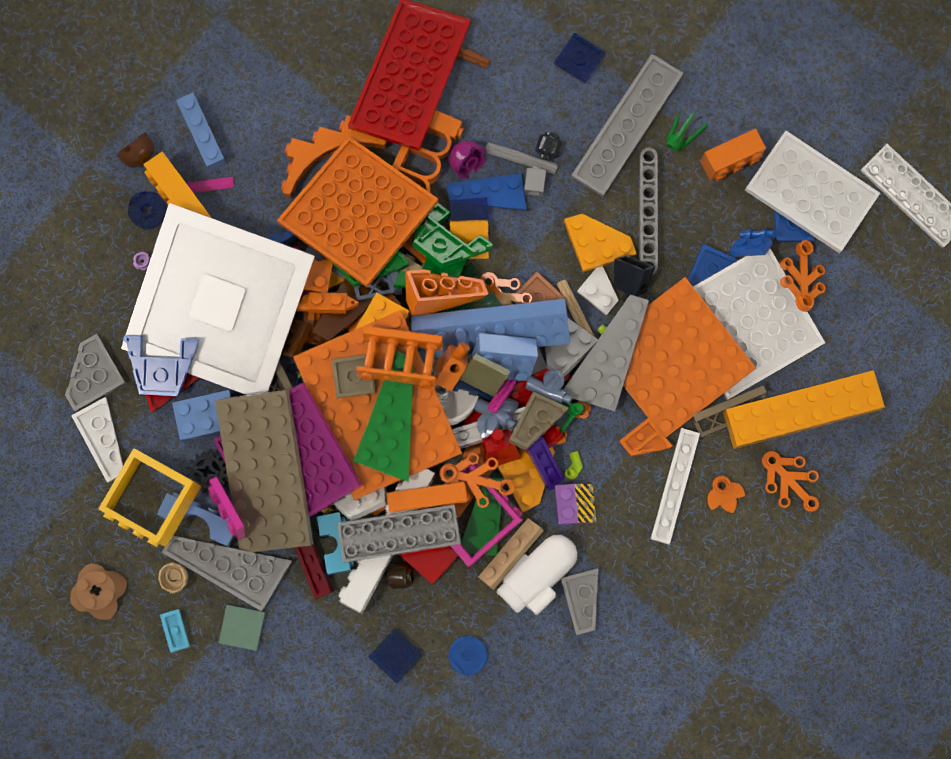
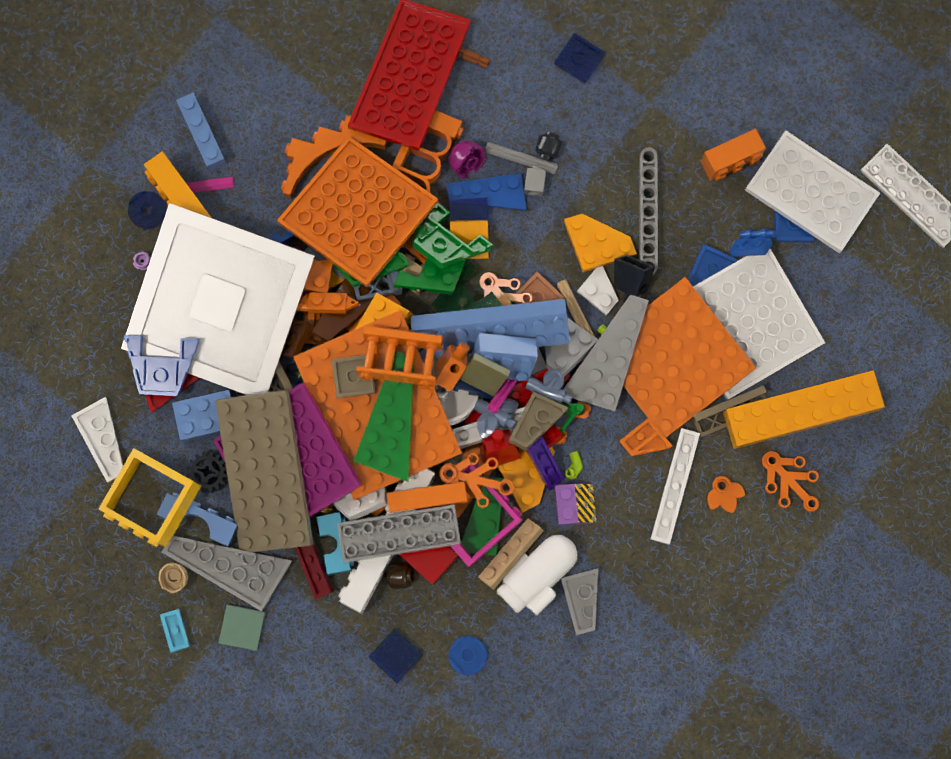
(92, 374): light grey plate -> none
(112, 587): medium nougat brick -> none
(137, 152): reddish brown cylinder -> none
(226, 509): dark pink plate -> none
(434, 292): orange wedge -> none
(627, 125): light grey plate -> none
(676, 141): green plant -> none
(804, 300): orange plant -> none

